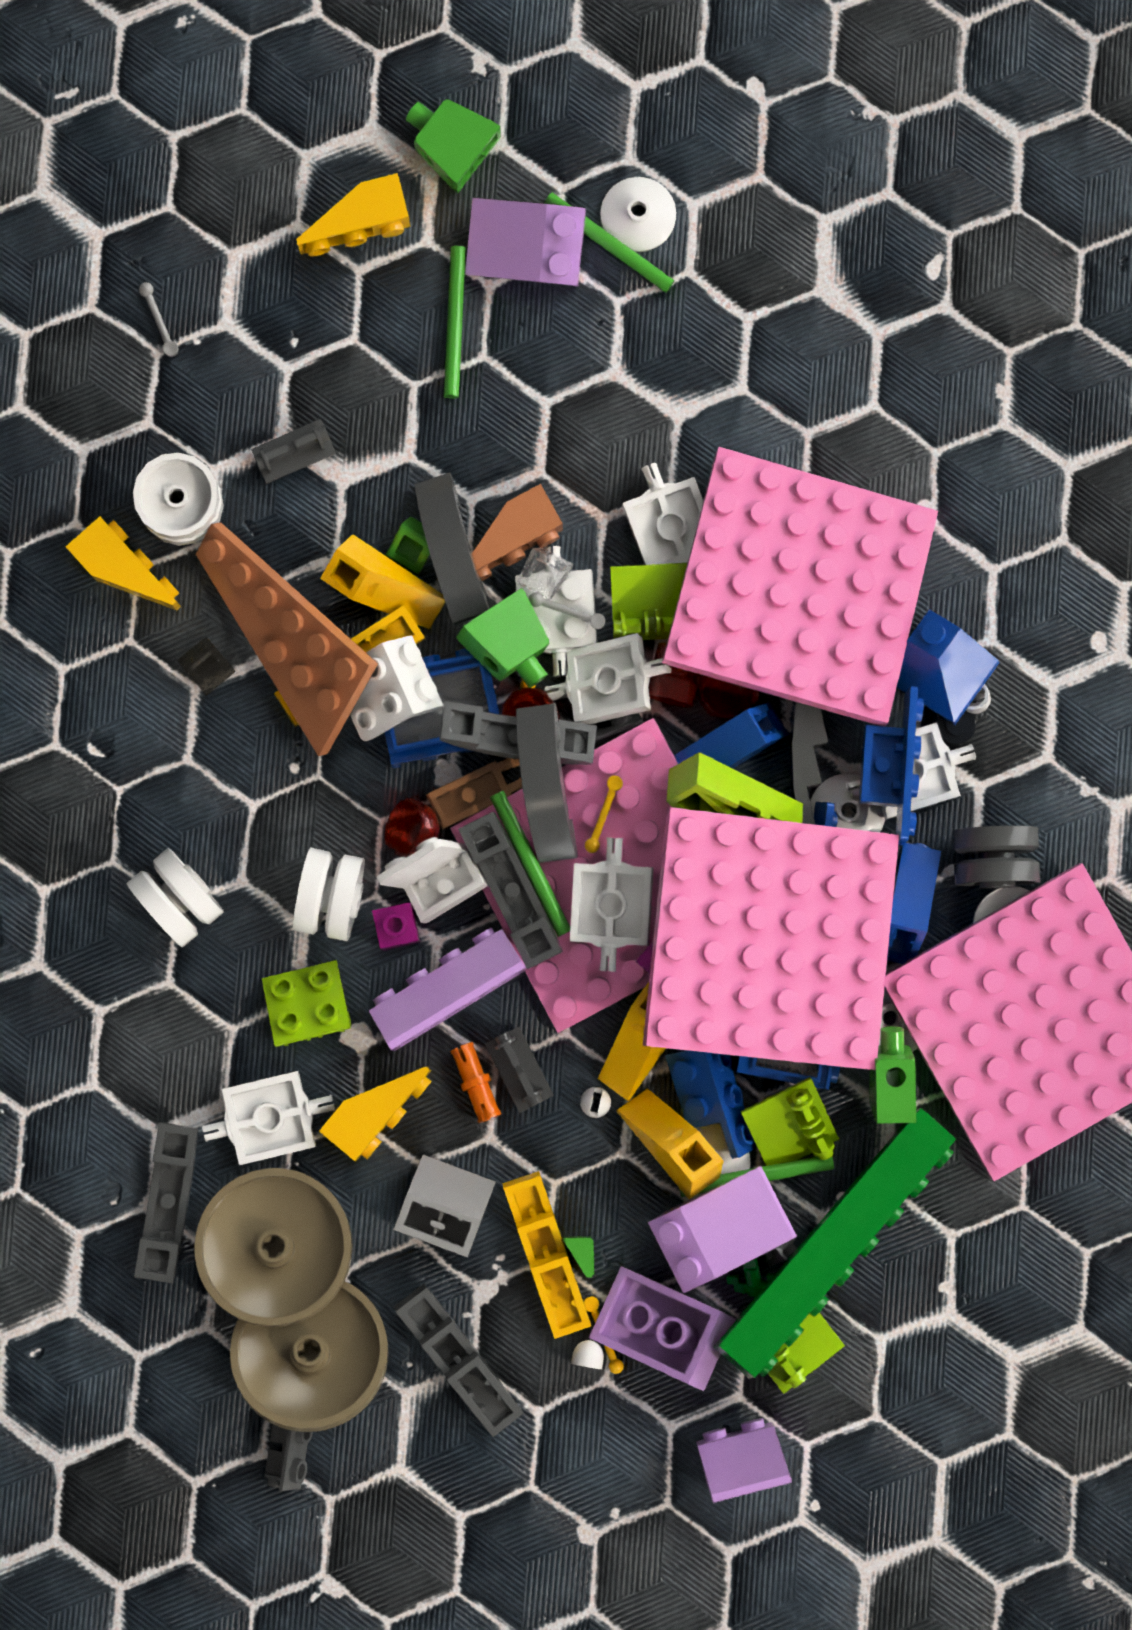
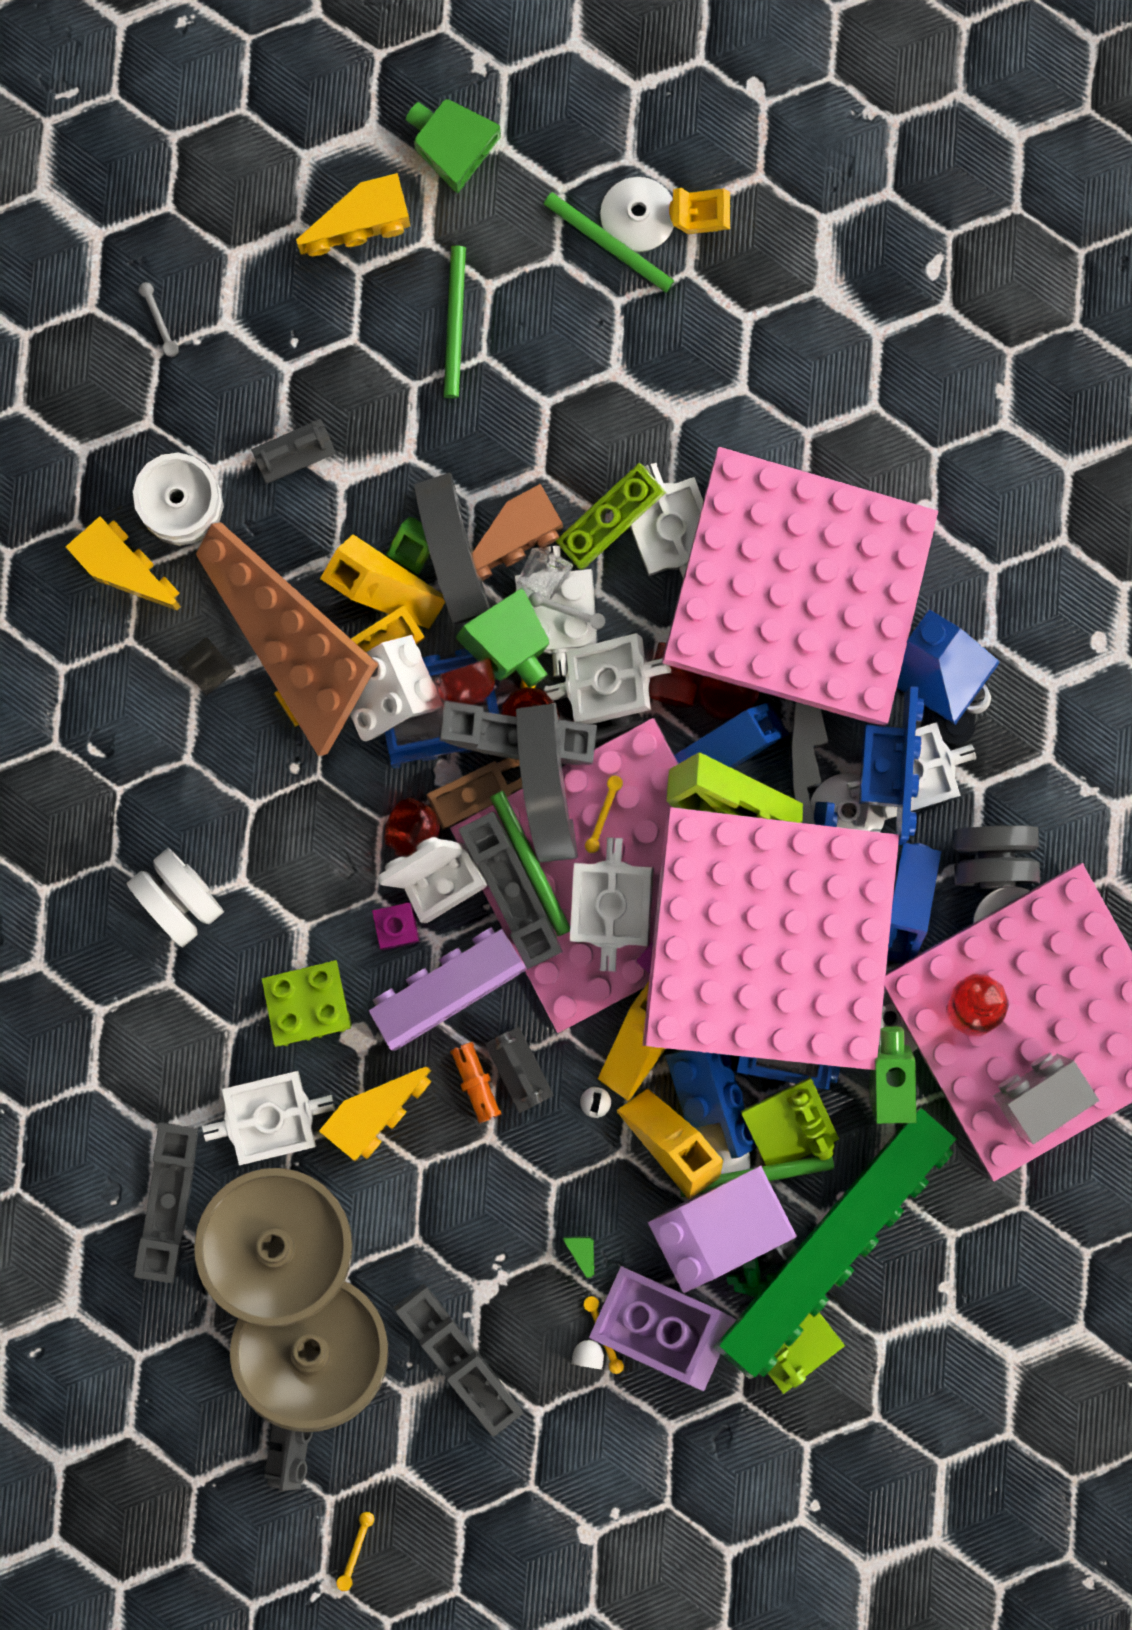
(335, 895): white wheel -> none
(345, 1581): none -> yellow hinge
(444, 1205): light grey slope -> none
(467, 684): none -> clear red hair
(525, 241): lavender slope -> none
(546, 1255): yellow slope -> none
(627, 500): none -> lime tile
(645, 598): lime hinge -> none
(700, 210): none -> yellow bracket
(742, 1460): lavender slope -> none
(977, 1005): none -> clear red hair
(1045, 1097): none -> light grey brick

